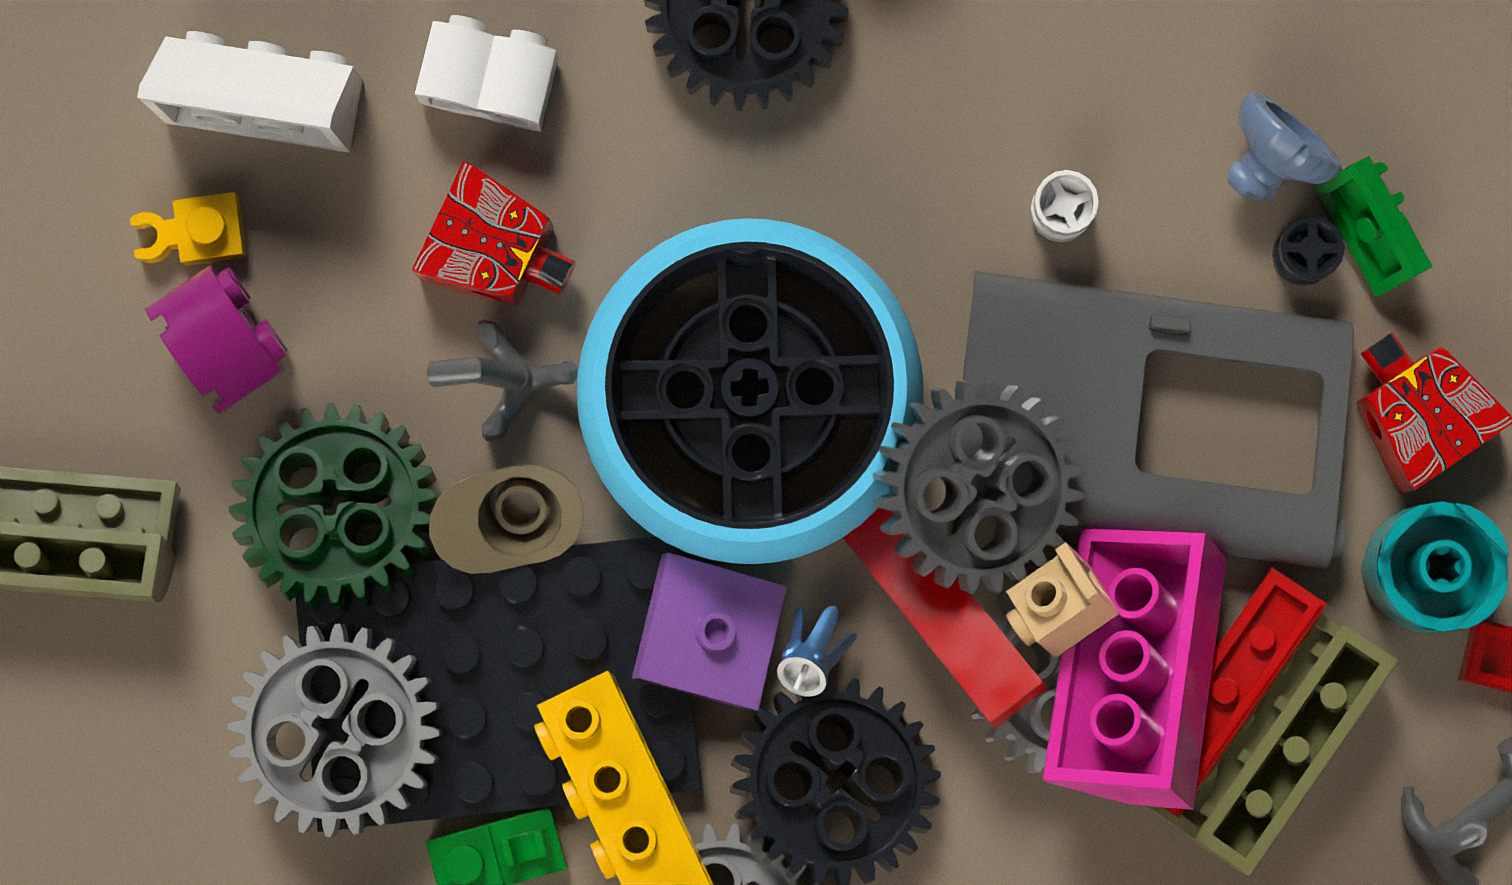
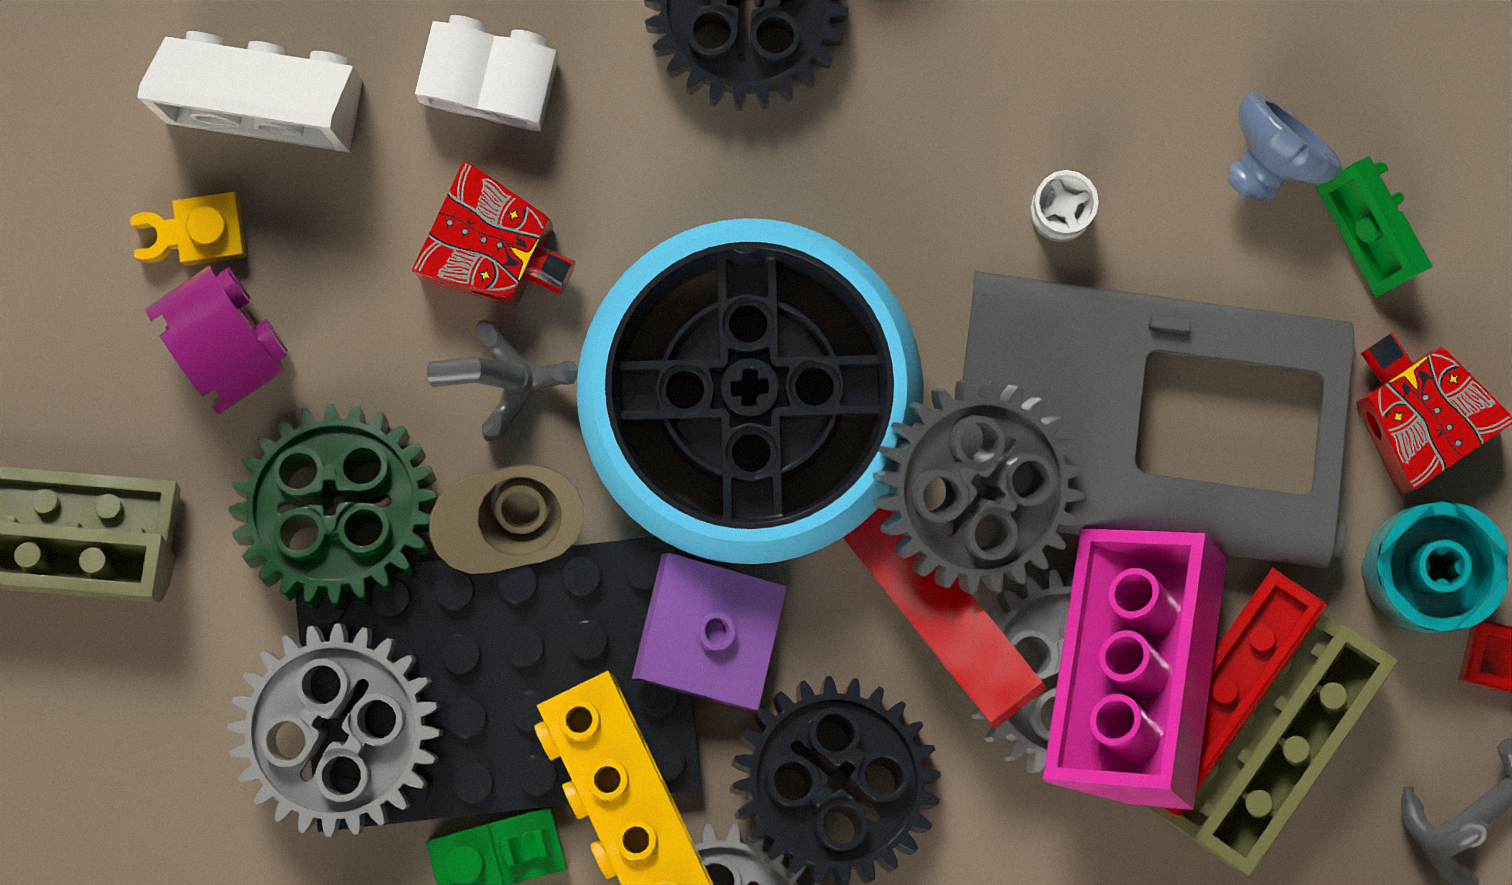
(807, 663): flat silver piece -> none
(1059, 603): tan brick -> none
(1320, 249): black wheel -> none

